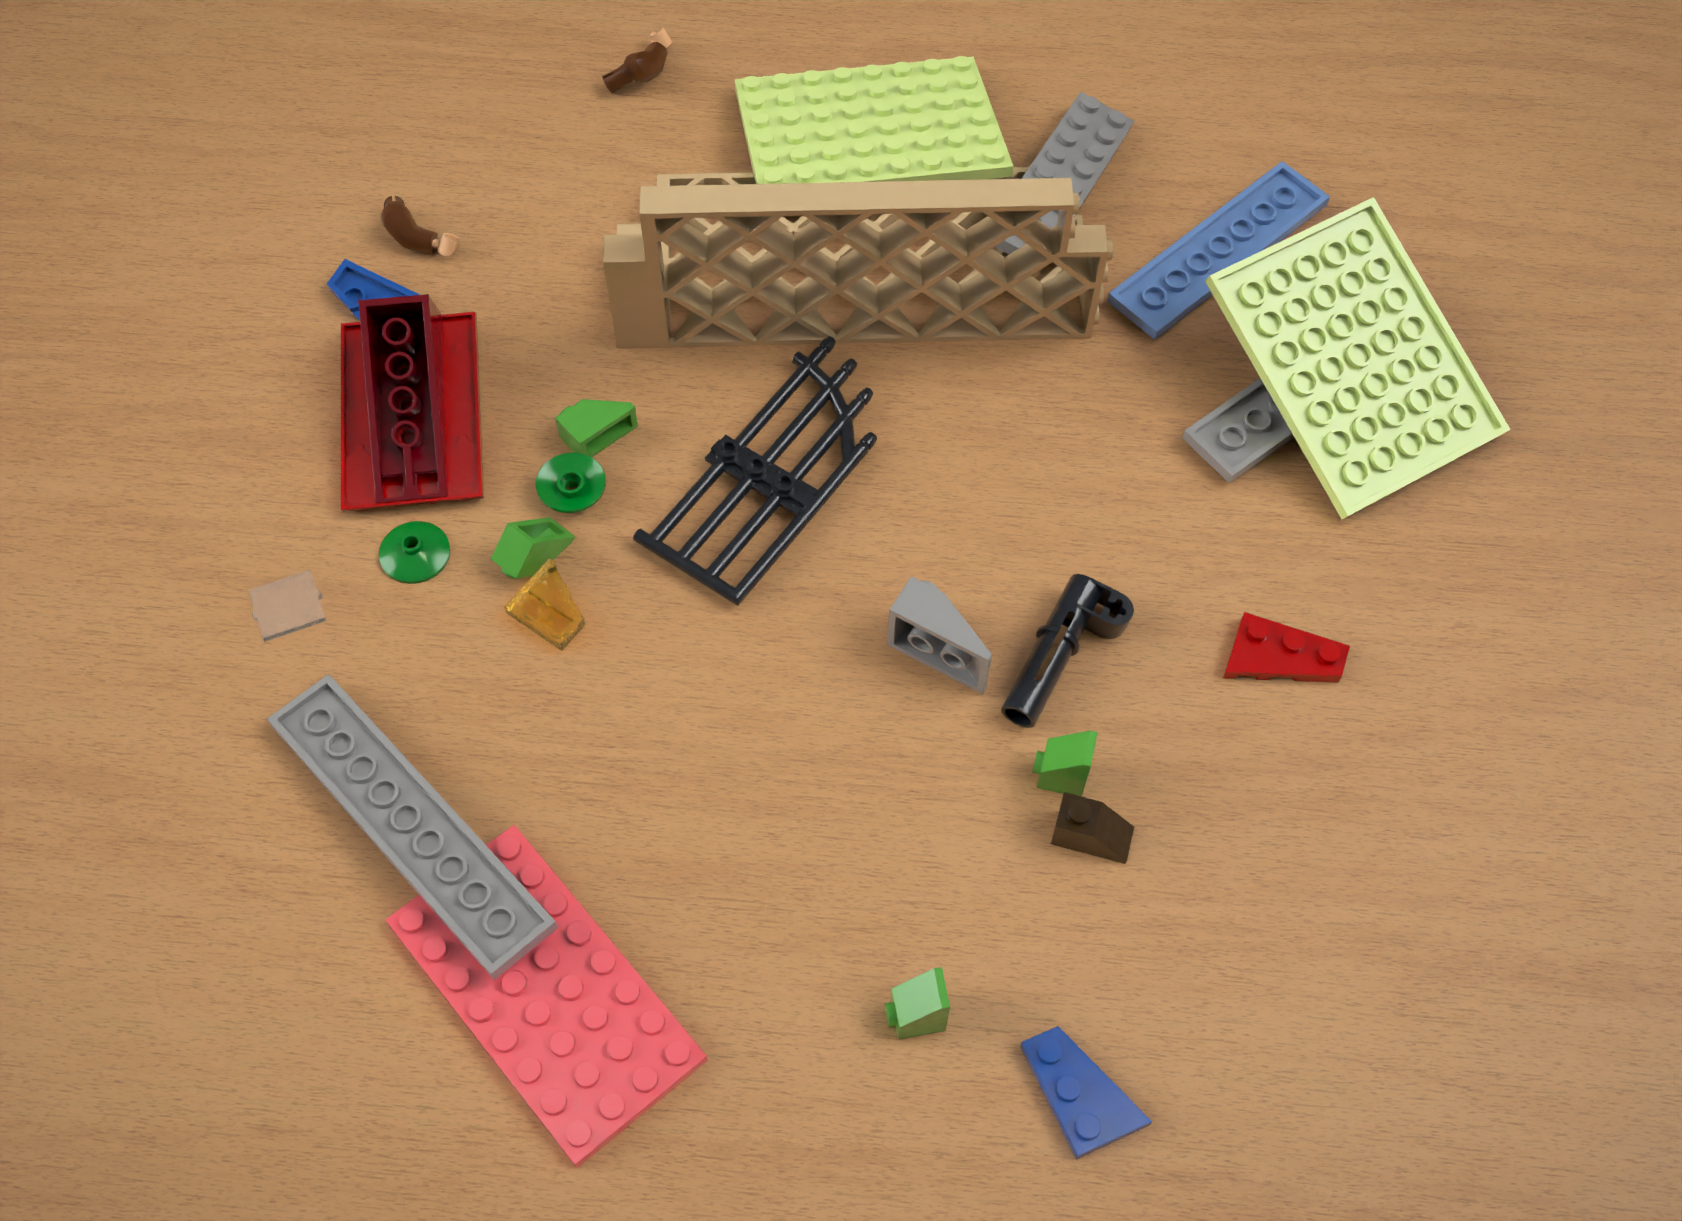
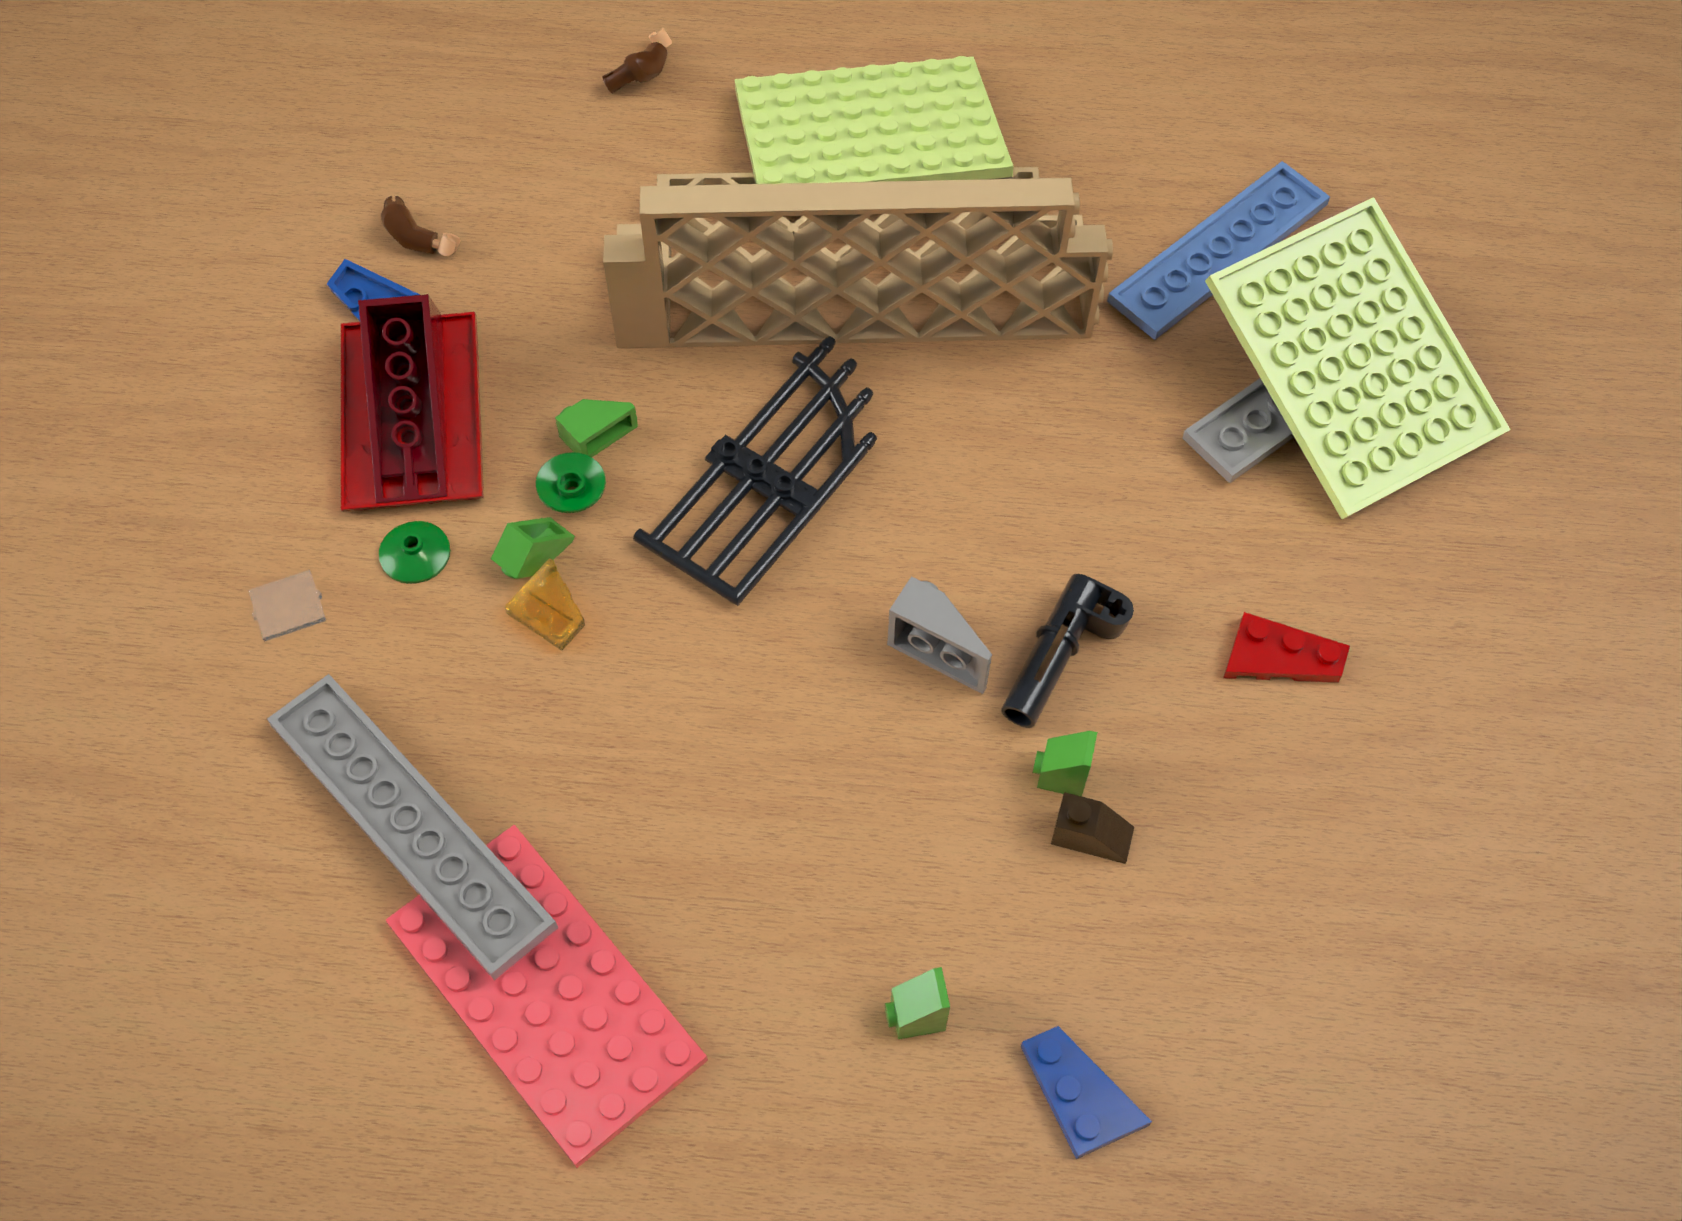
(1077, 150): light grey plate -> none

